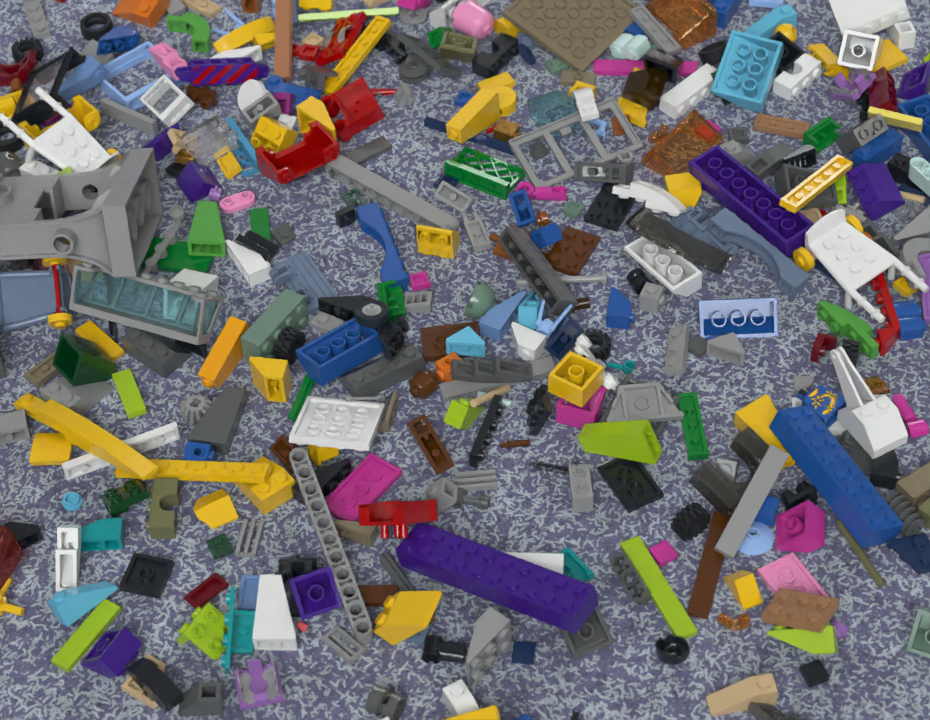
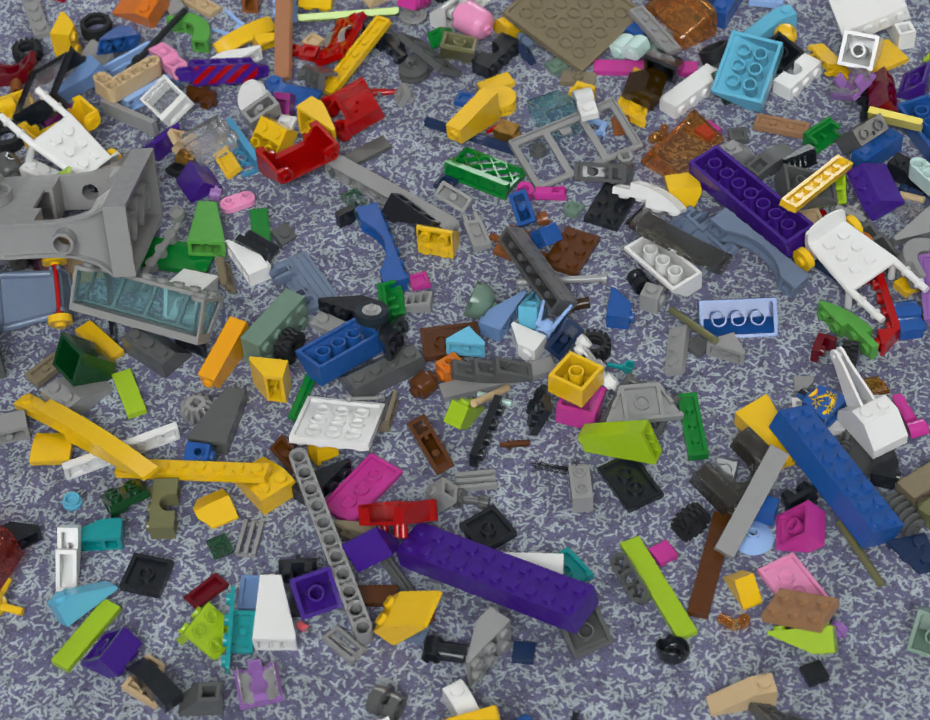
(64, 35): none -> yellow slope
(128, 81): none -> tan beam
(159, 37): none -> black bar
(225, 275): none -> dark tan tile
(370, 548): none -> dark purple slope
(401, 209): none -> black slope
(488, 528): none -> black plate
(693, 325): none -> olive bar

